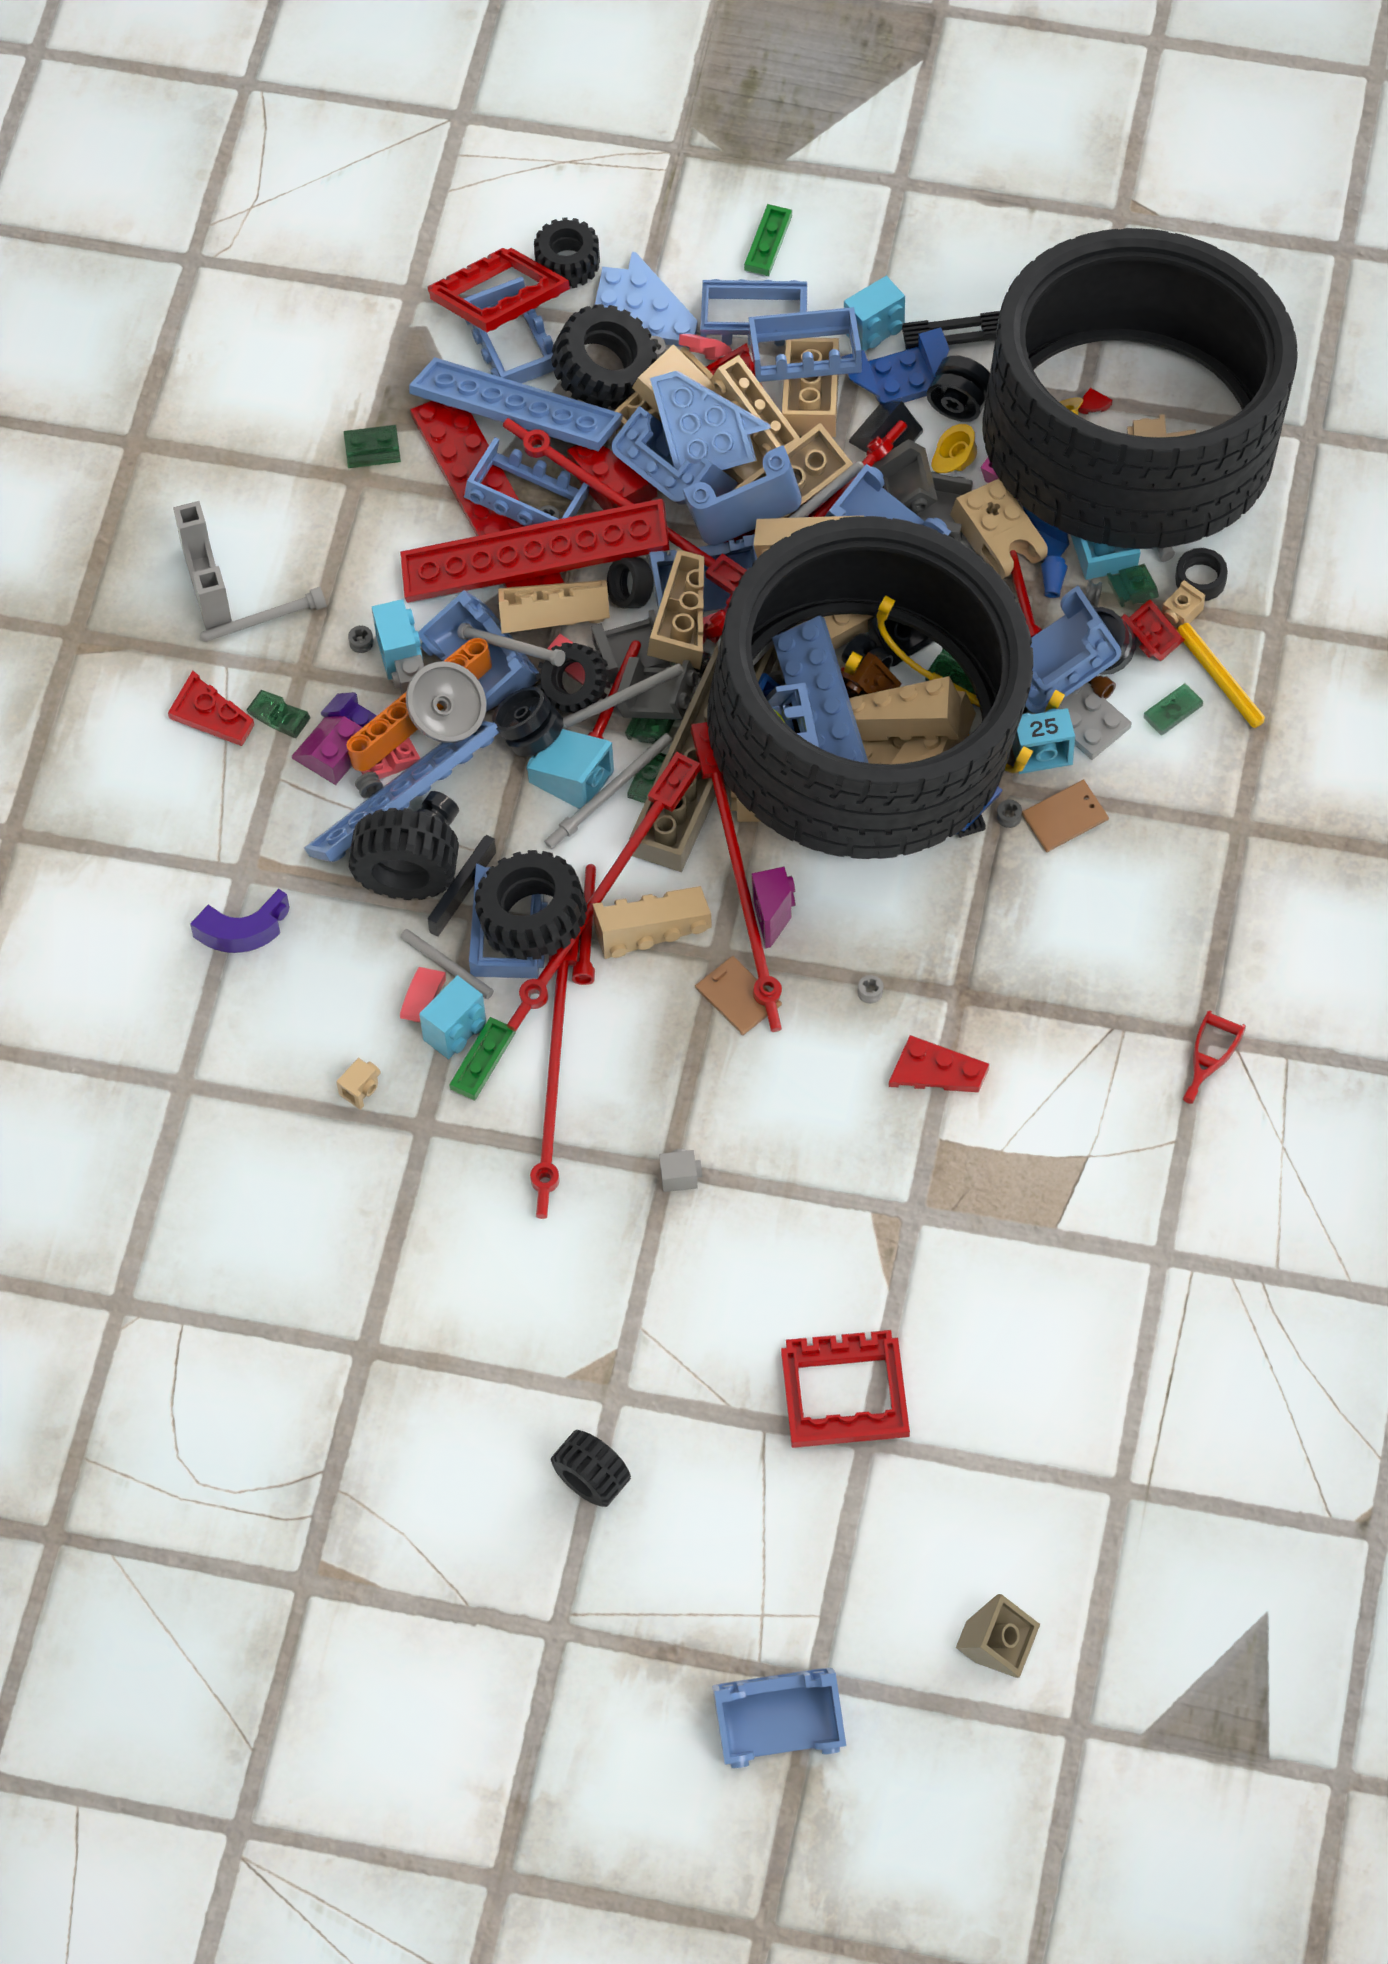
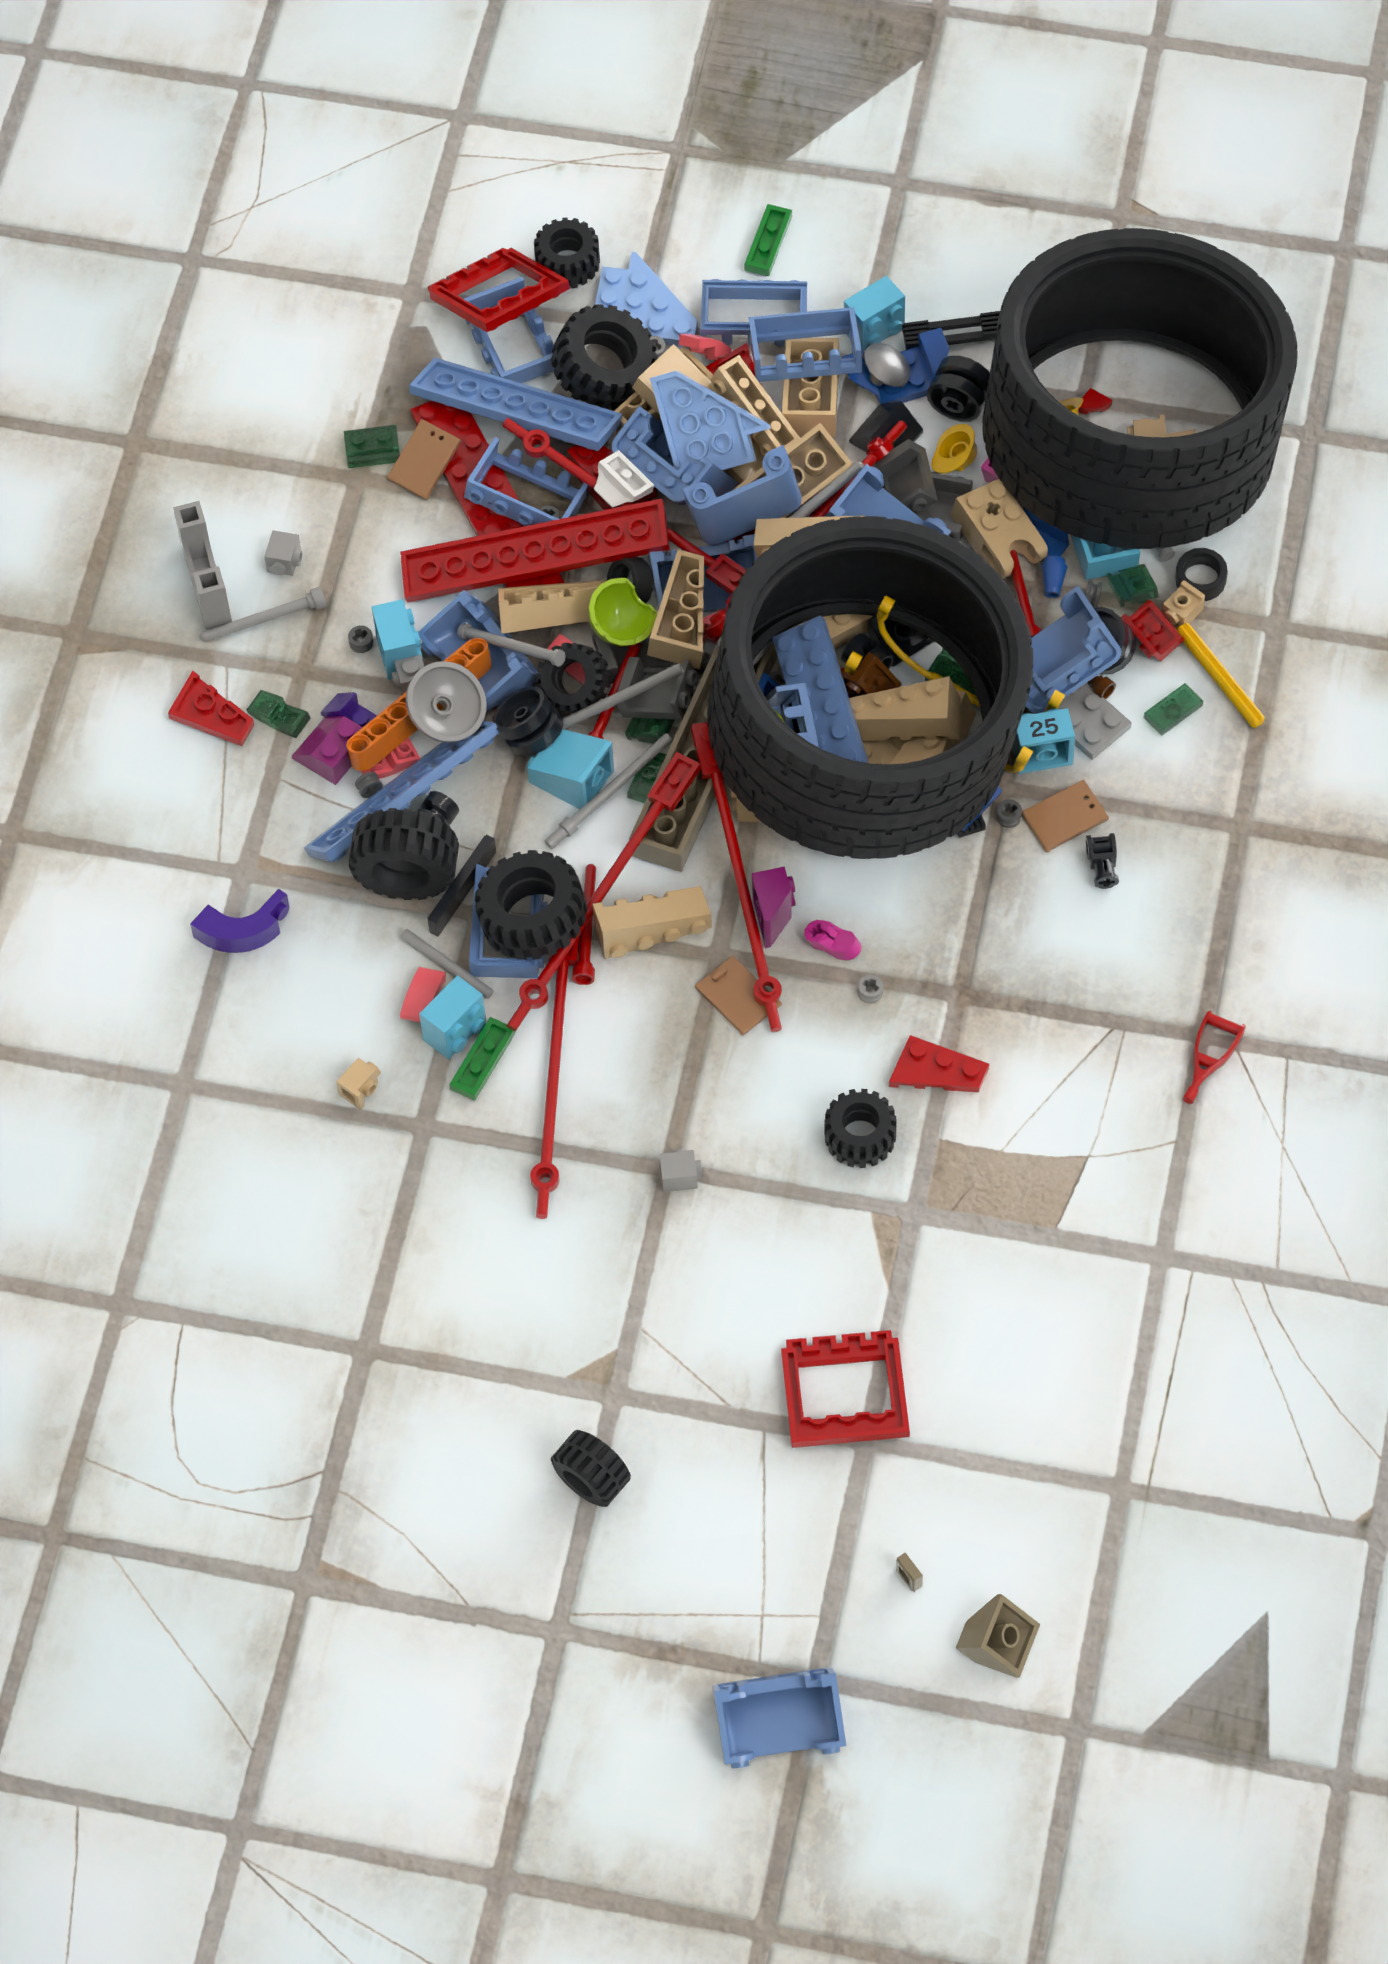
(283, 553): none -> light grey brick
(424, 459): none -> medium nougat container
(619, 614): none -> lime cylinder
(621, 480): none -> white slope
(832, 939): none -> dark pink piece
(860, 1107): none -> black tyre
(886, 365): none -> flat silver dish
(909, 1572): none -> dark tan tile
(1102, 857): none -> black connector

